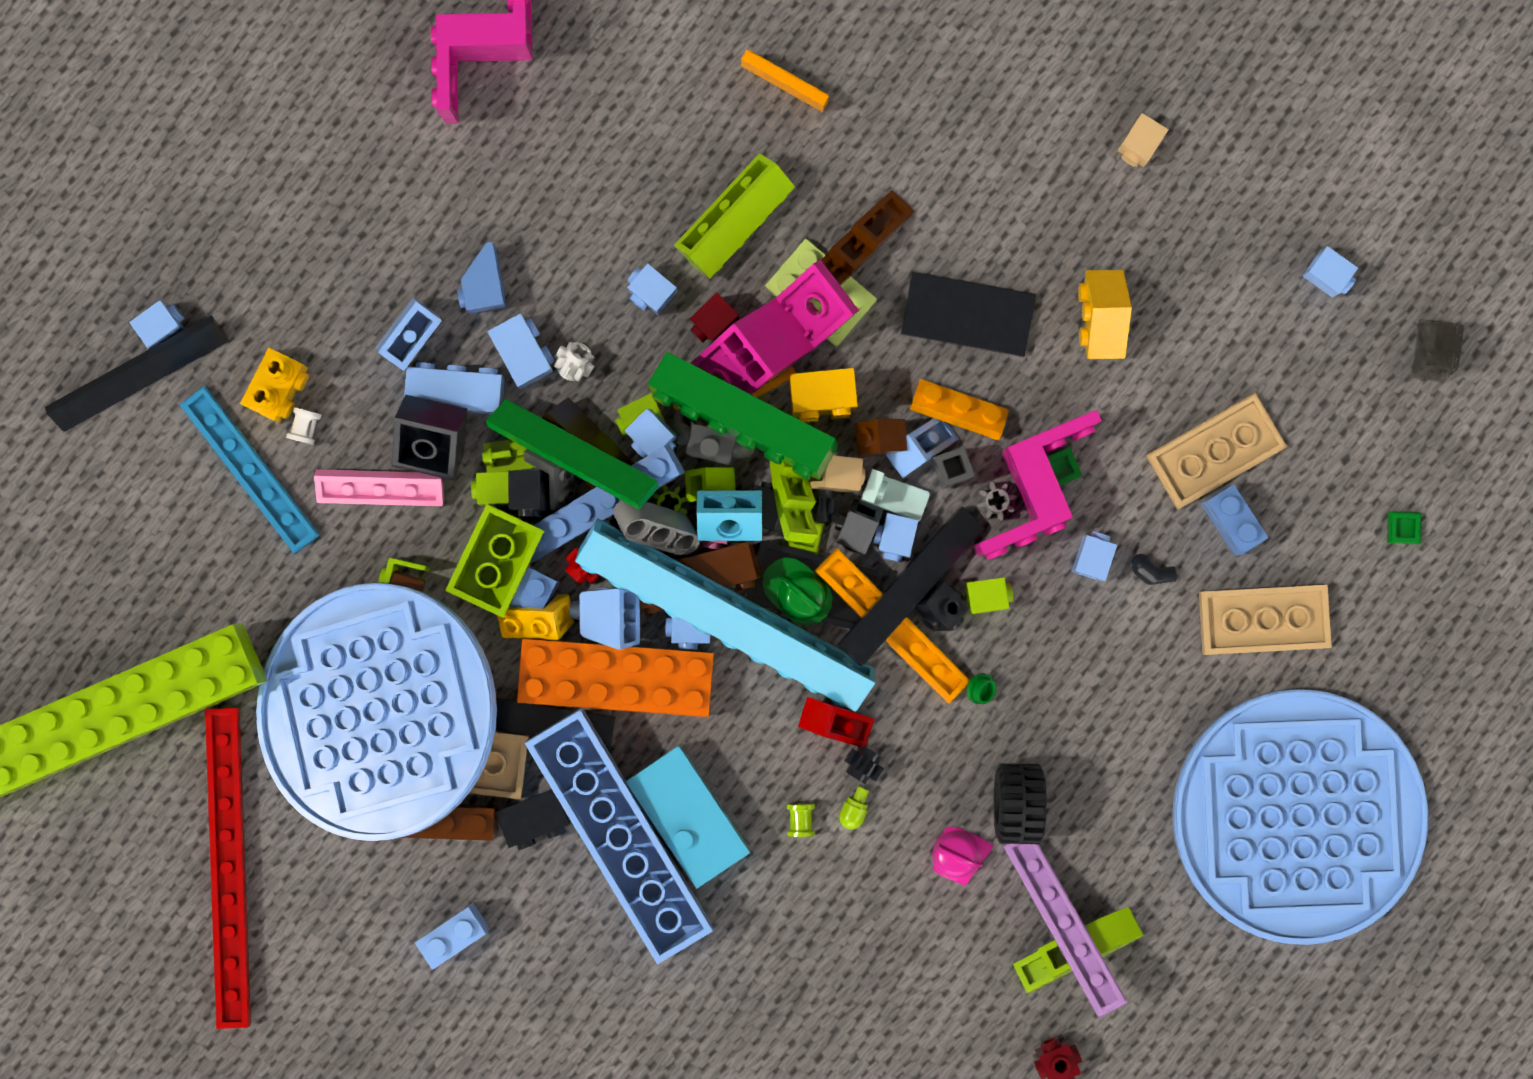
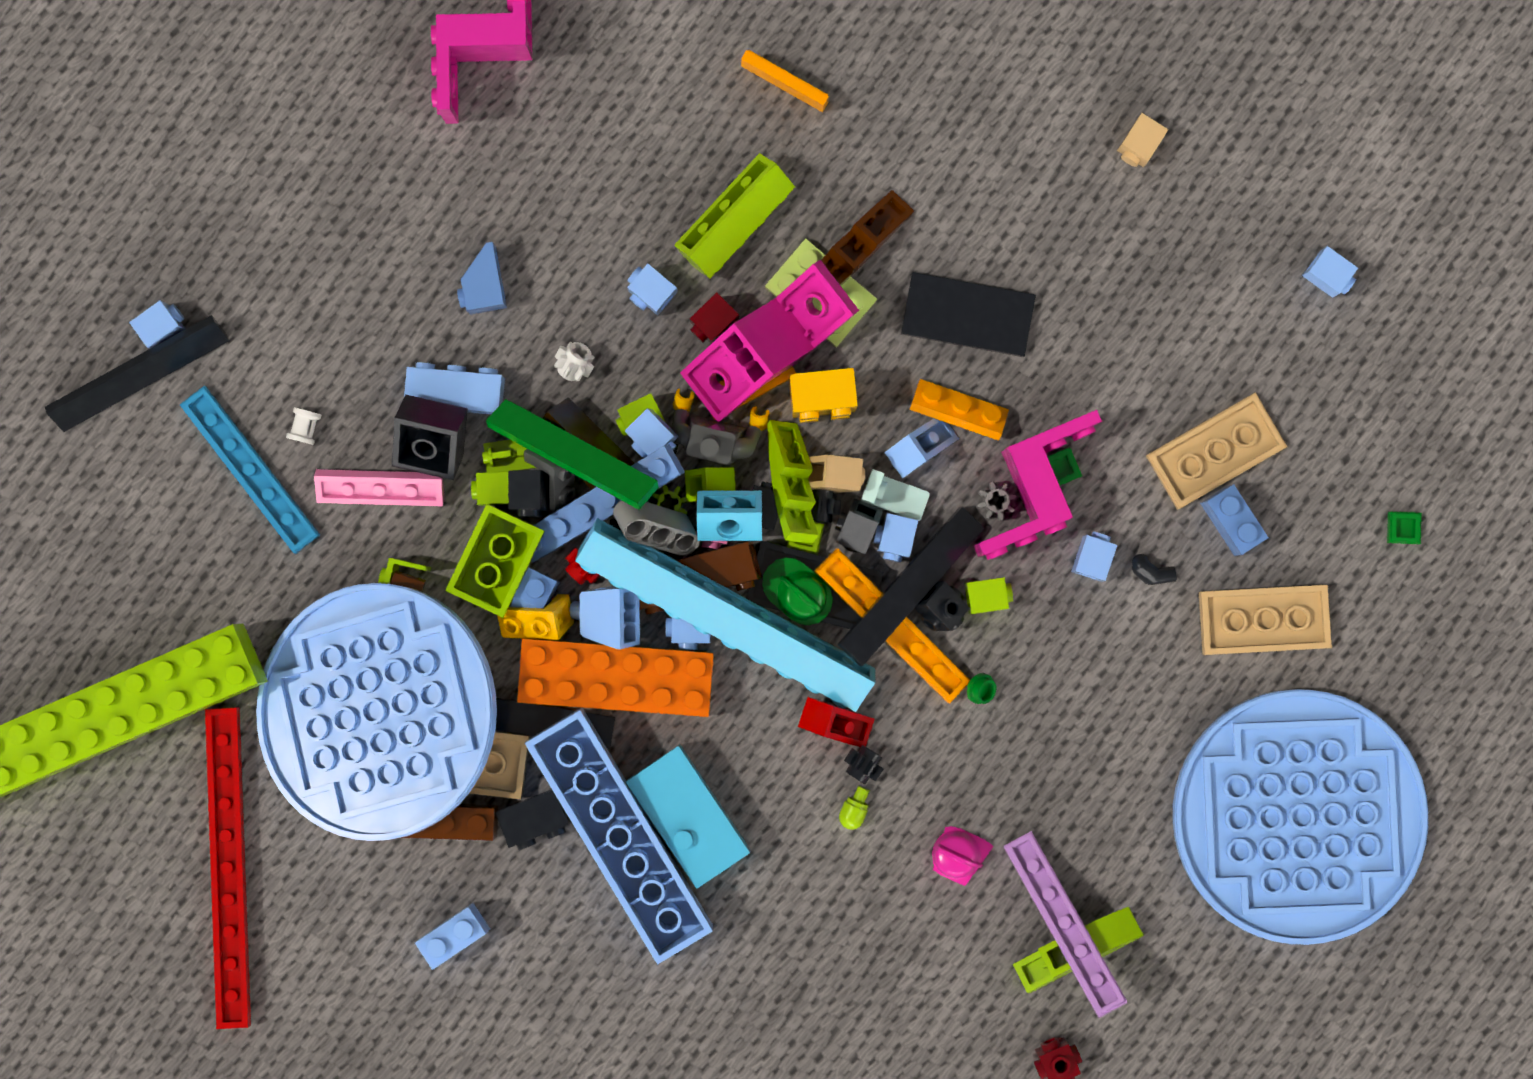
(275, 386): yellow brick -> none
(408, 333): light blue brick -> none
(521, 351): light blue brick -> none
(742, 416): green brick -> none
(801, 819): lime bush -> none
(880, 437): reddish brown slope -> none
(953, 467): dark grey brick -> none
(1019, 803): black tyre -> none
(1106, 314): yellow brick -> none
(1437, 347): clear smoke torso -> none

